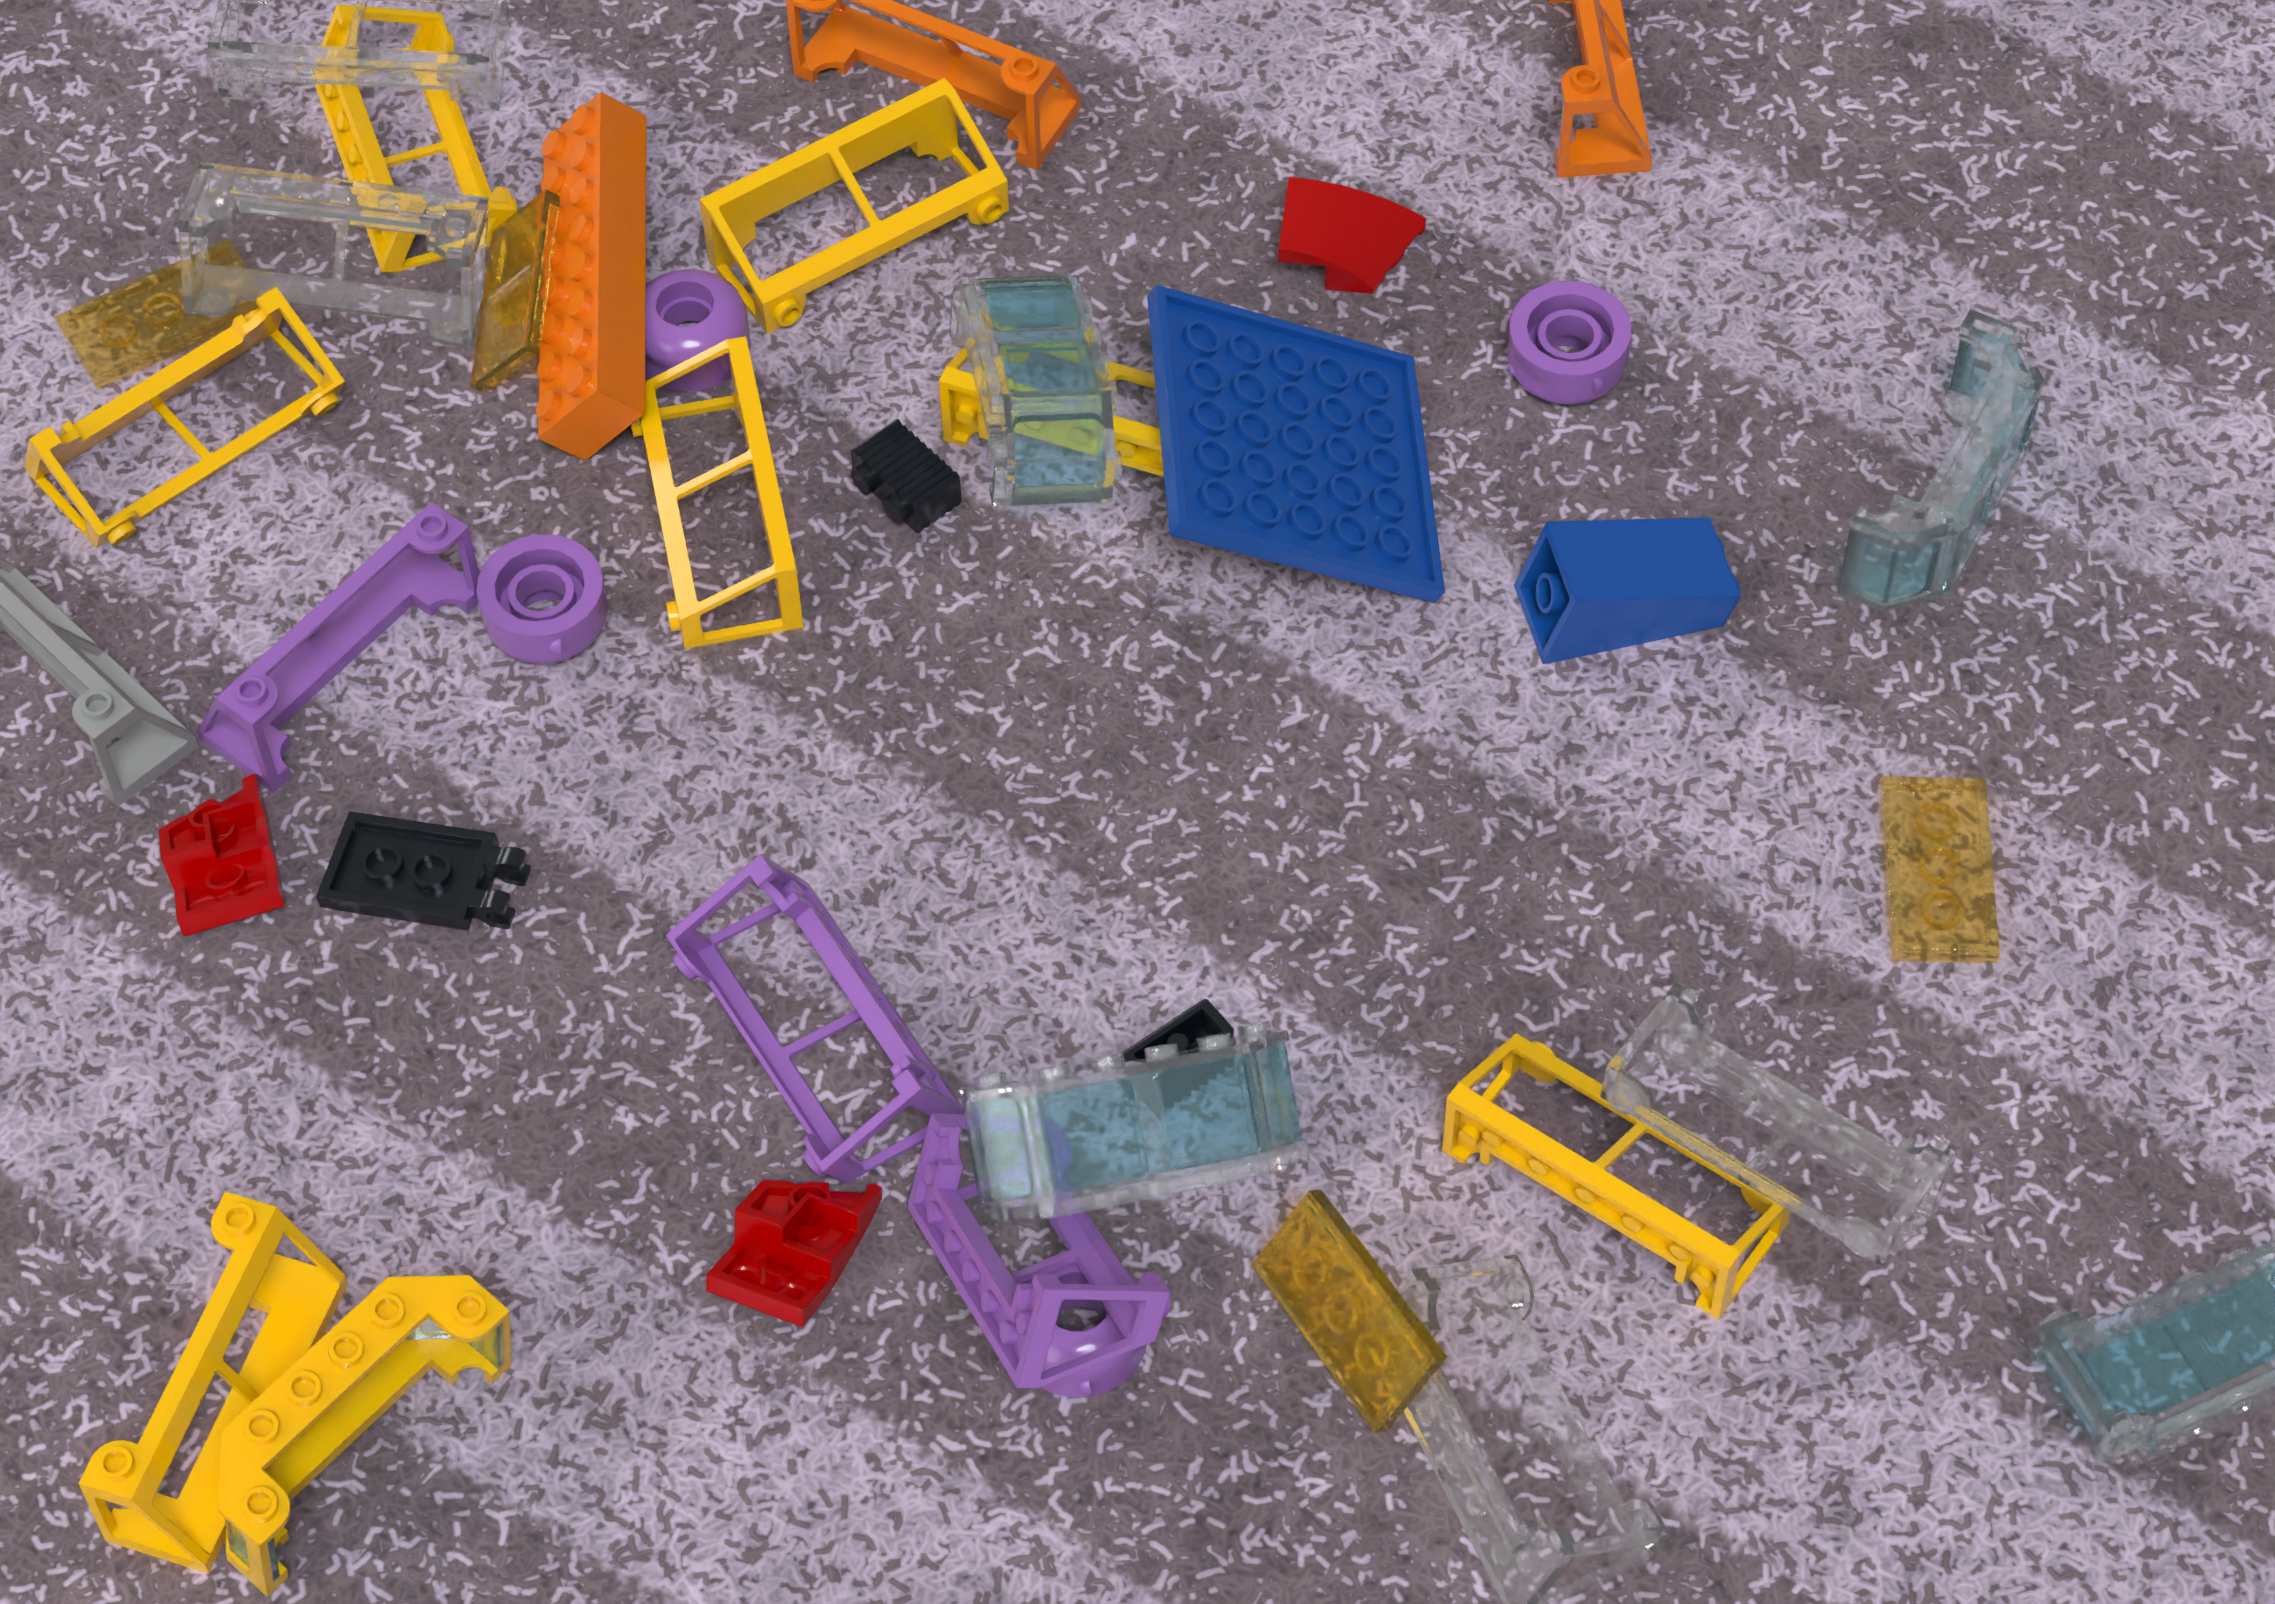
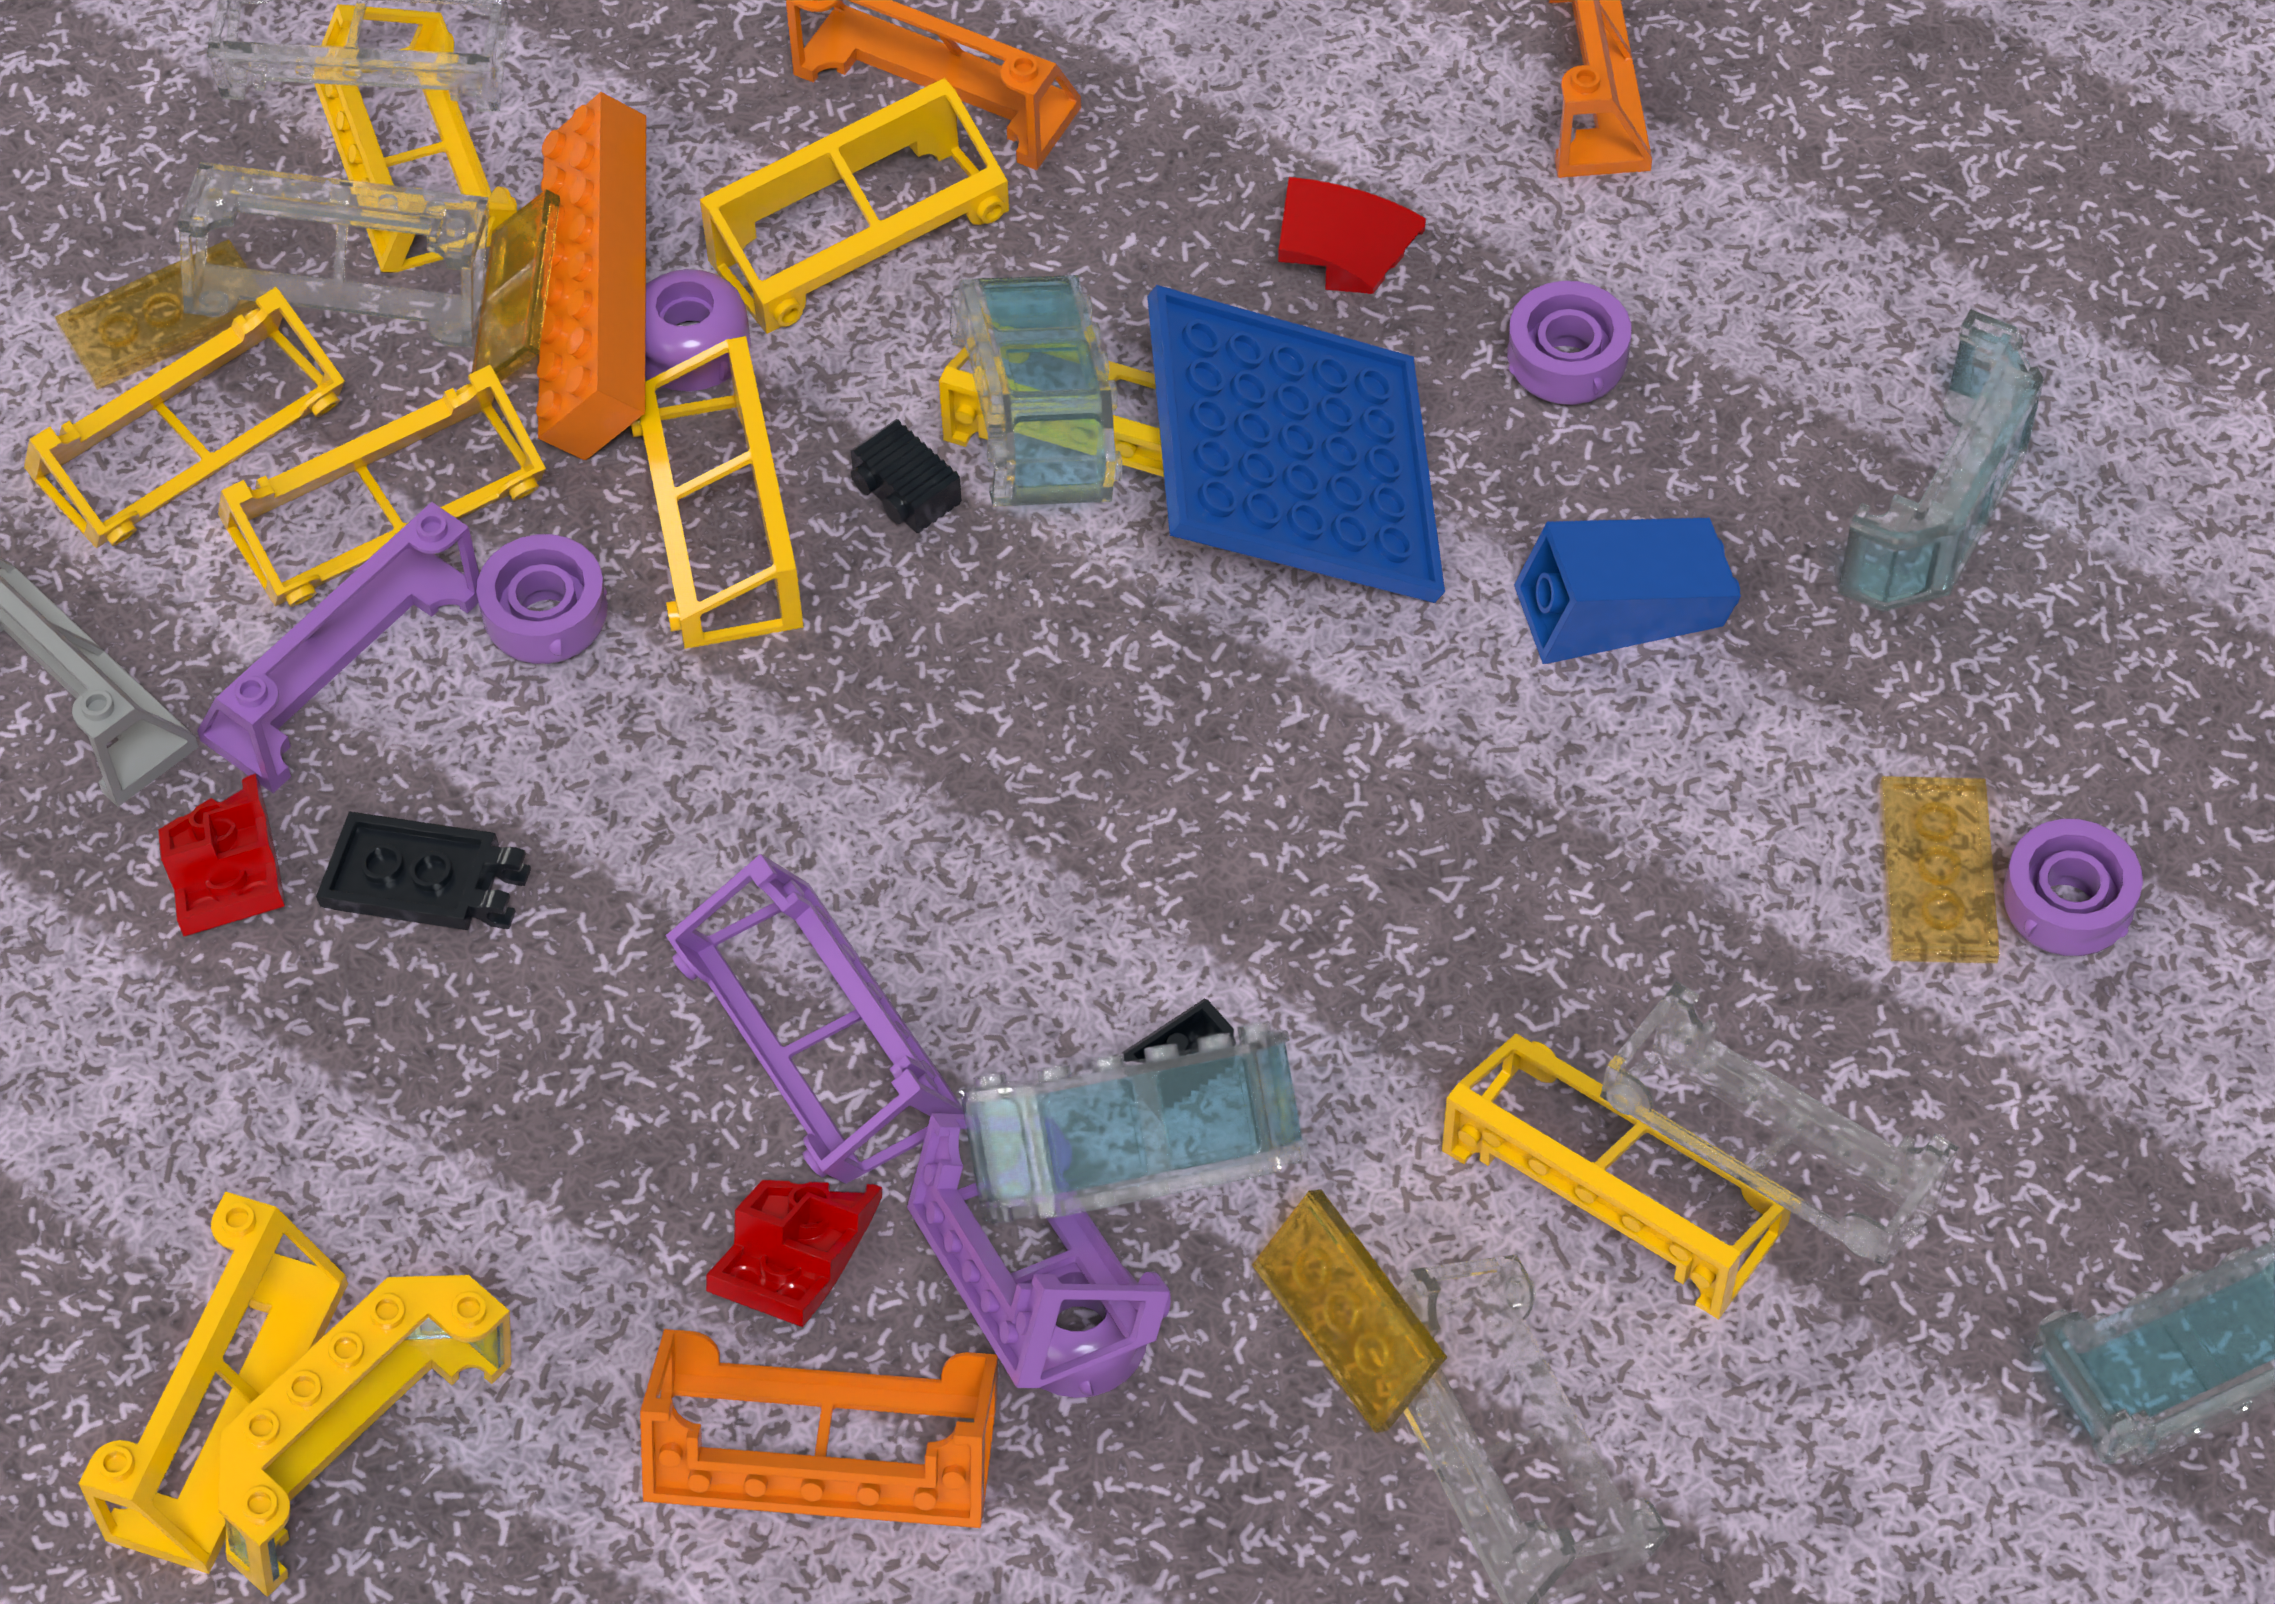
(241, 503): none -> yellow windscreen
(940, 1492): none -> orange windscreen
(2077, 856): none -> medium lavender piece

